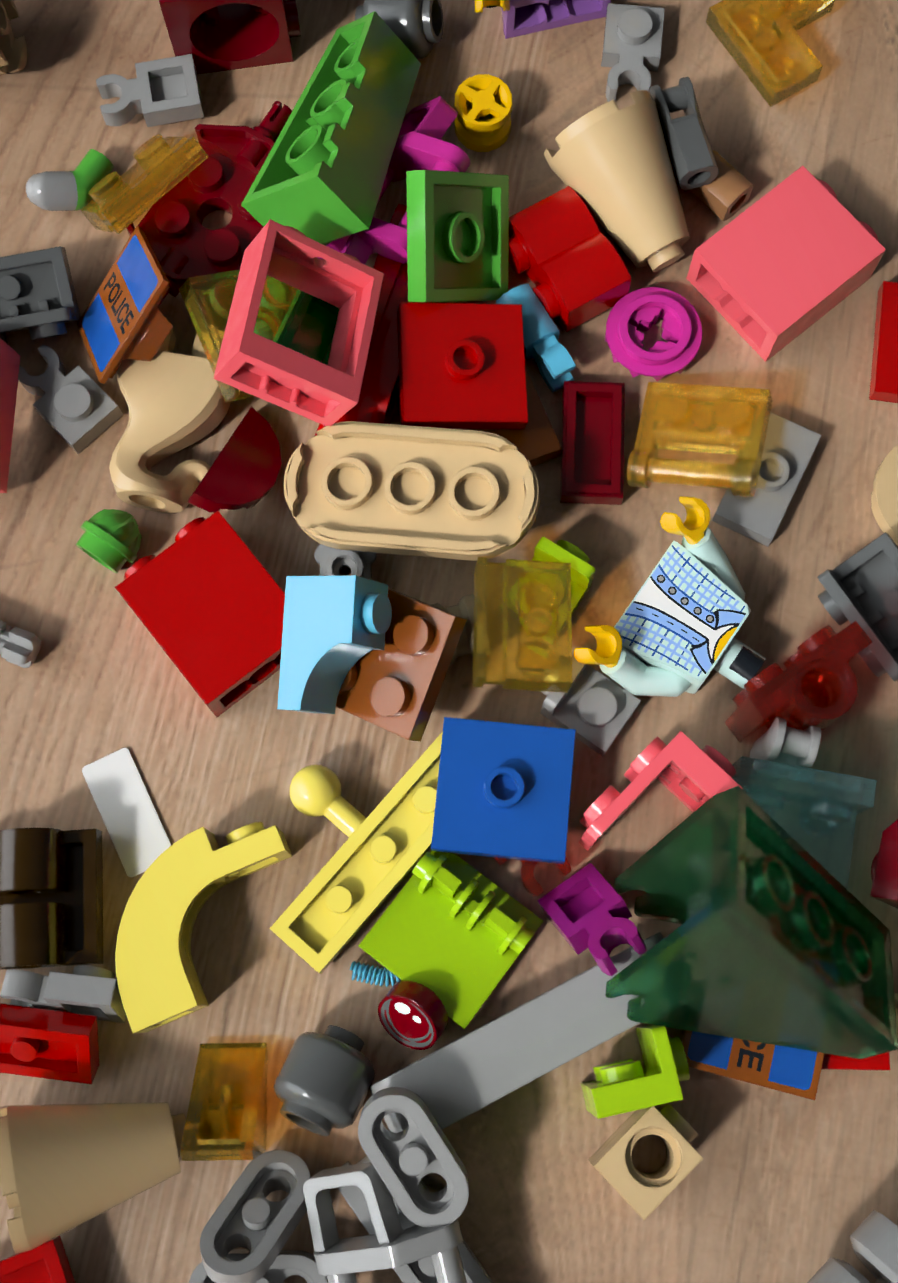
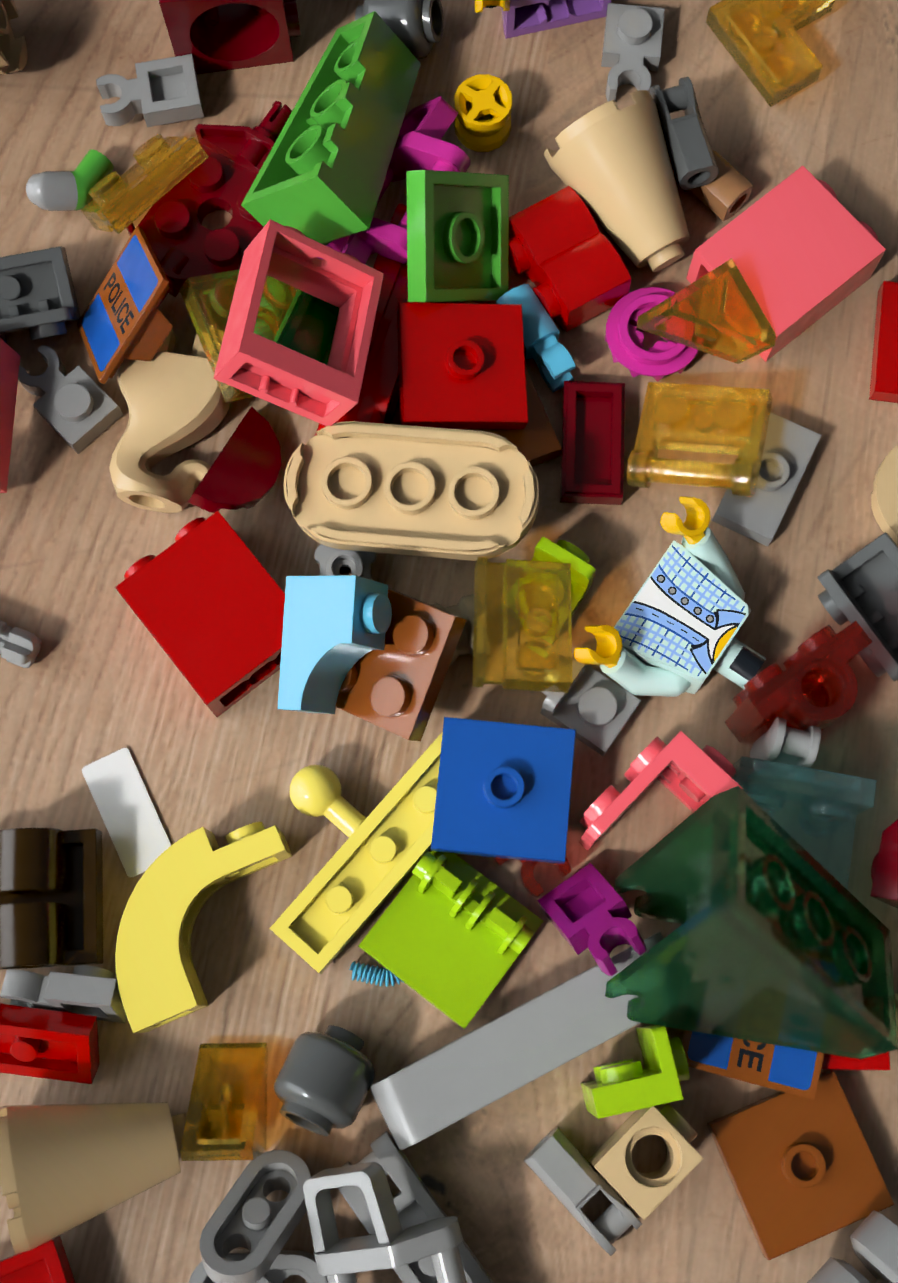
(111, 538): bright green plate -> none
(410, 1155): light grey plate -> none
(413, 1015): dark red tile -> none
(575, 1183): none -> light grey bar
(713, 316): none -> clear yellow slope
(799, 1166): none -> dark orange plate

